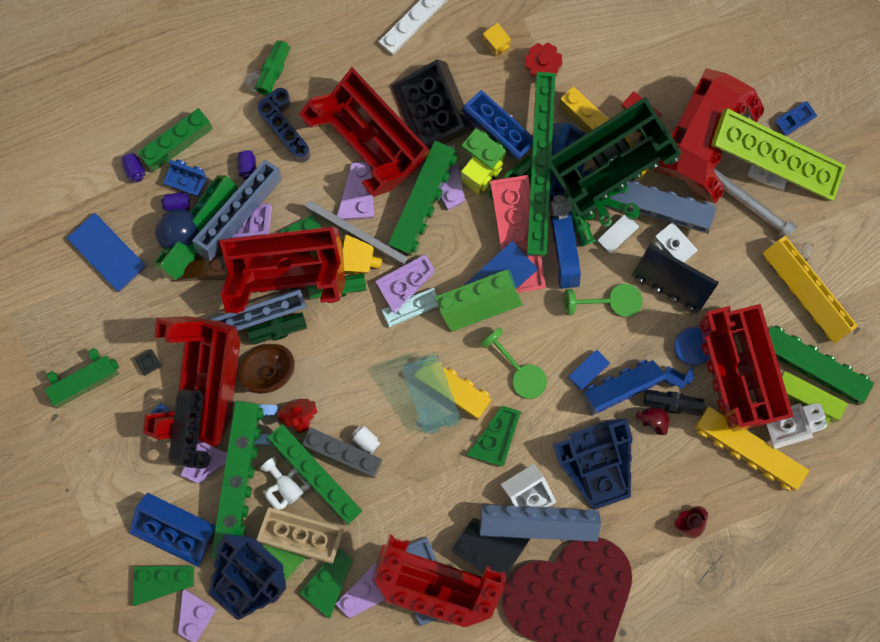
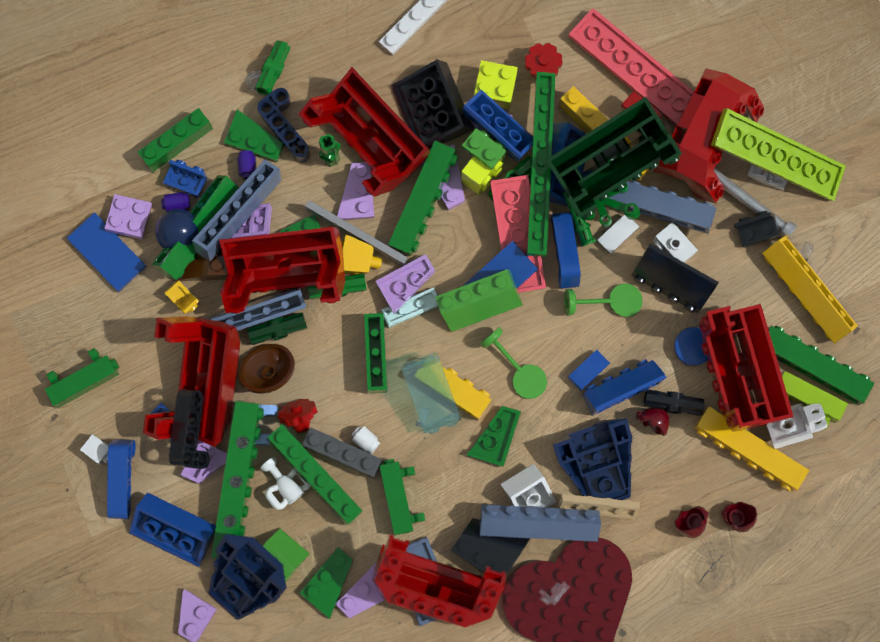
(96, 449): none -> white brick
(119, 478): none -> blue beam
(128, 216): none -> lavender plate
(133, 167): dark purple brick -> none
(148, 362): pearl dark grey tile -> none
(159, 581): green wing -> none
(182, 297): none -> yellow bracket
(248, 135): none -> green wing
(300, 535): tan slope -> none
(329, 150): none -> green piece
(375, 353): none -> green brick
(396, 497): none -> green brick
(497, 40): yellow brick -> none
(497, 82): none -> neon yellow brick
(557, 592): none -> clear bracket
(560, 207): light grey gear -> none
(606, 506): none -> tan plate
(632, 65): none -> coral plate
(677, 378): blue bracket -> none
(739, 516): none -> dark red hair
(757, 228): none -> black bracket
(796, 118): blue slope -> none

